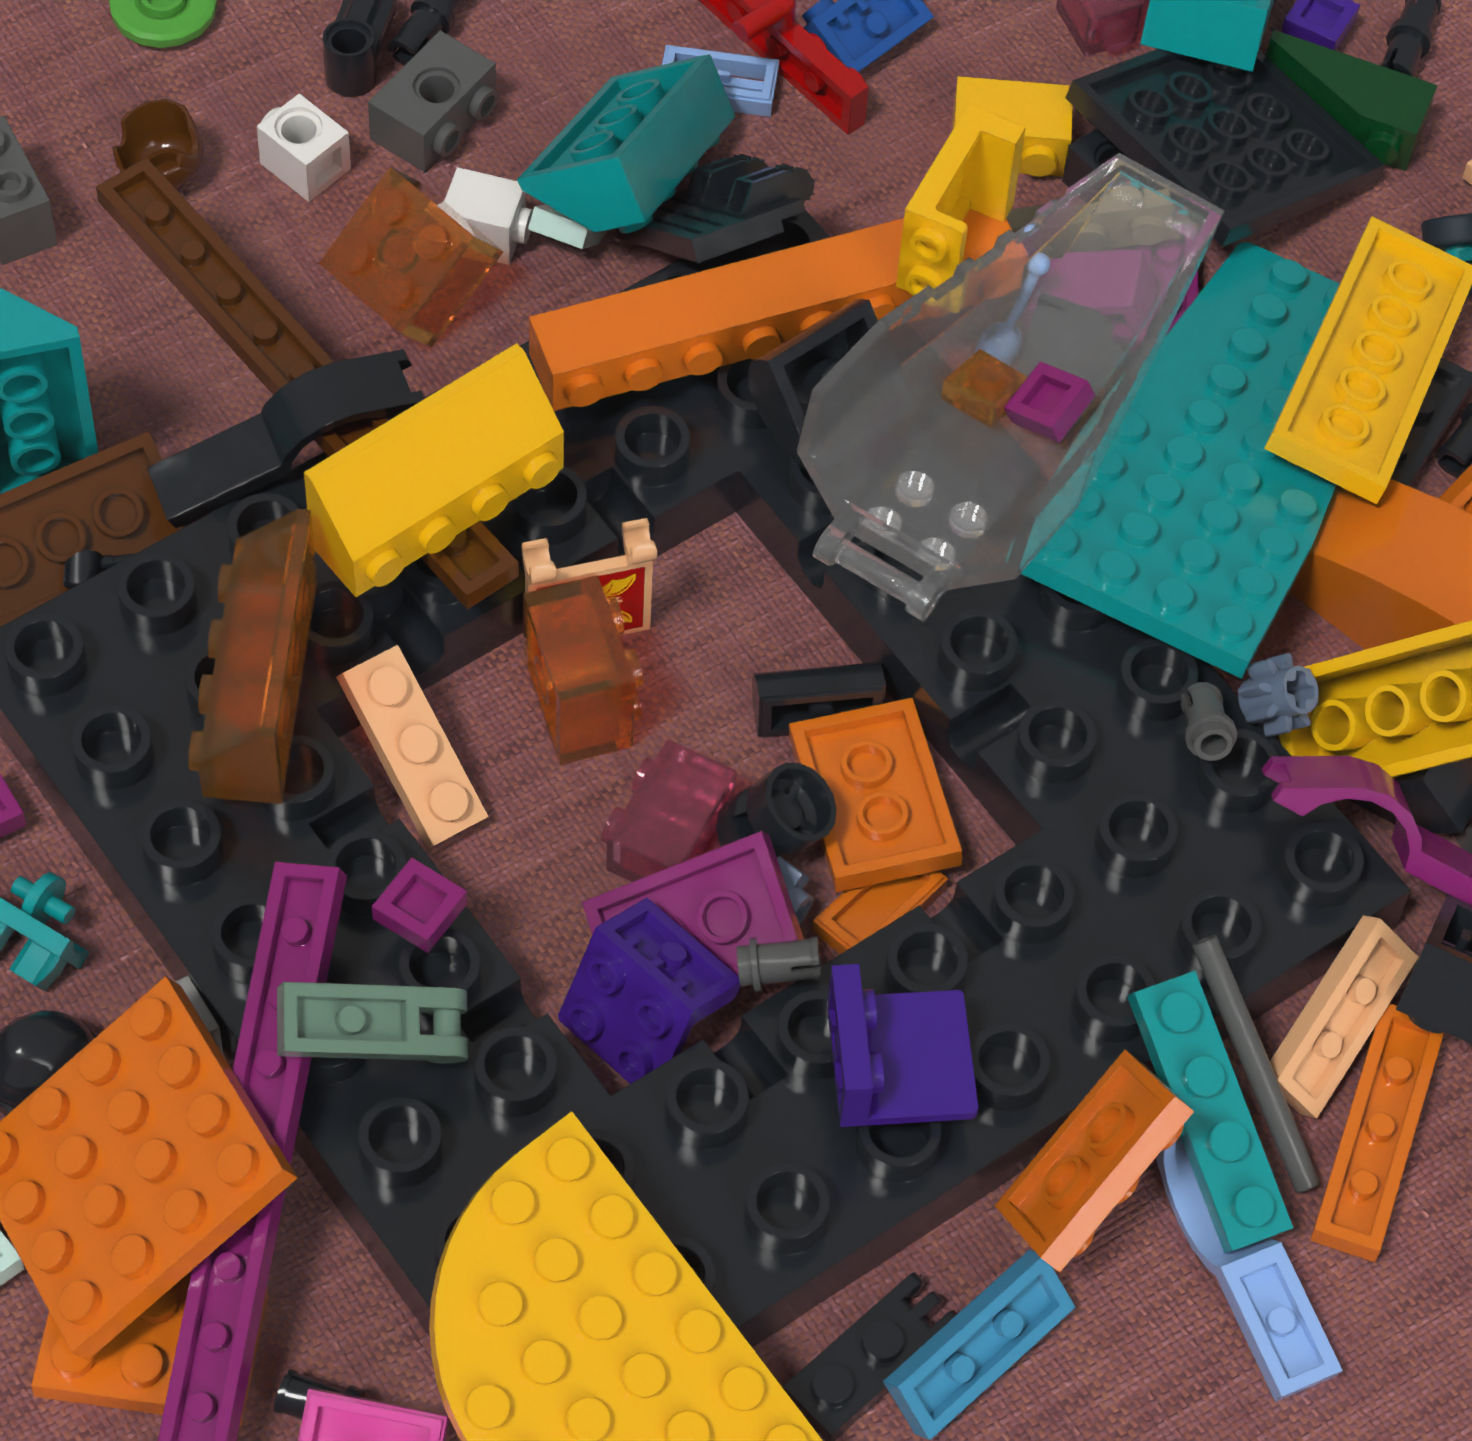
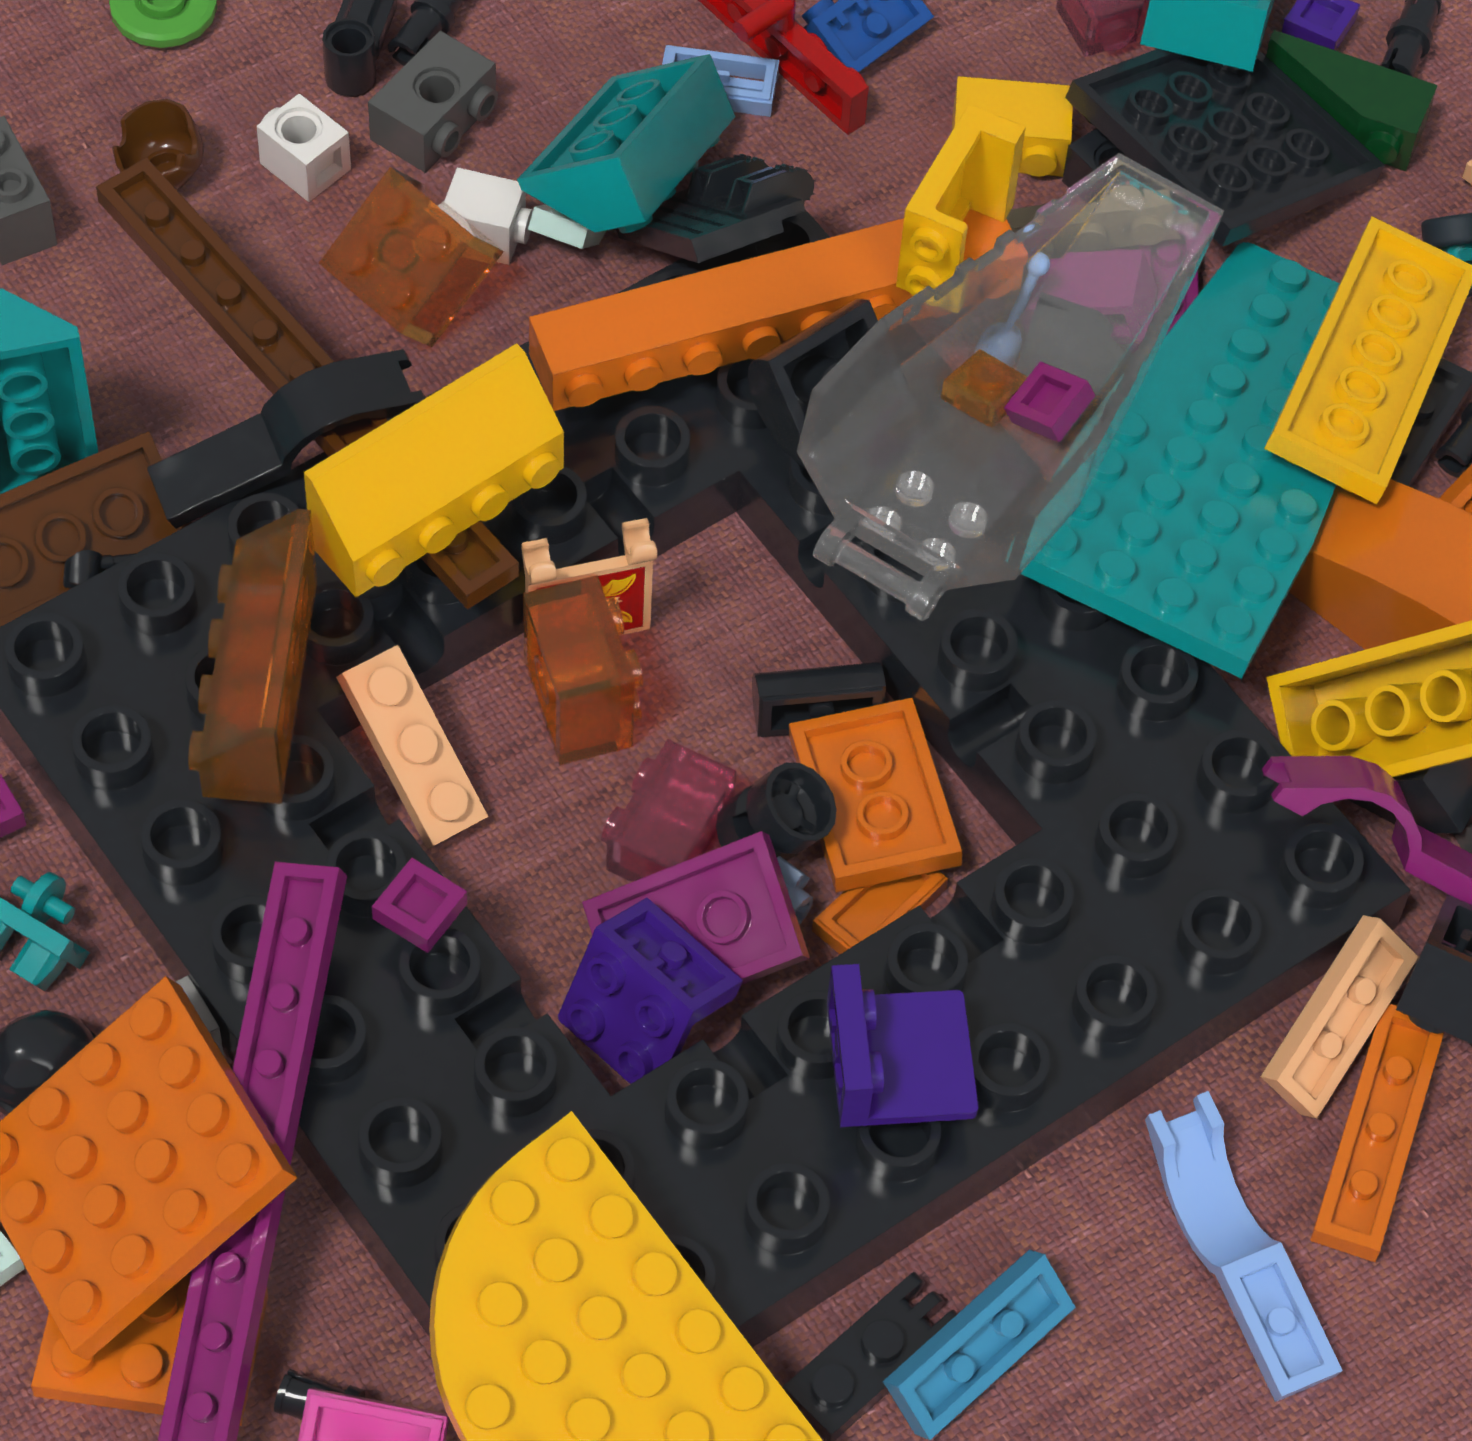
(370, 1022): sand green plate -> none
(778, 962): dark grey pin -> none
(1093, 1160): orange plate -> none
(1209, 729): dark grey pin -> none
(1220, 1132): teal plate -> none
(1256, 1063): dark grey piece -> none
(1278, 695): sand blue gear -> none

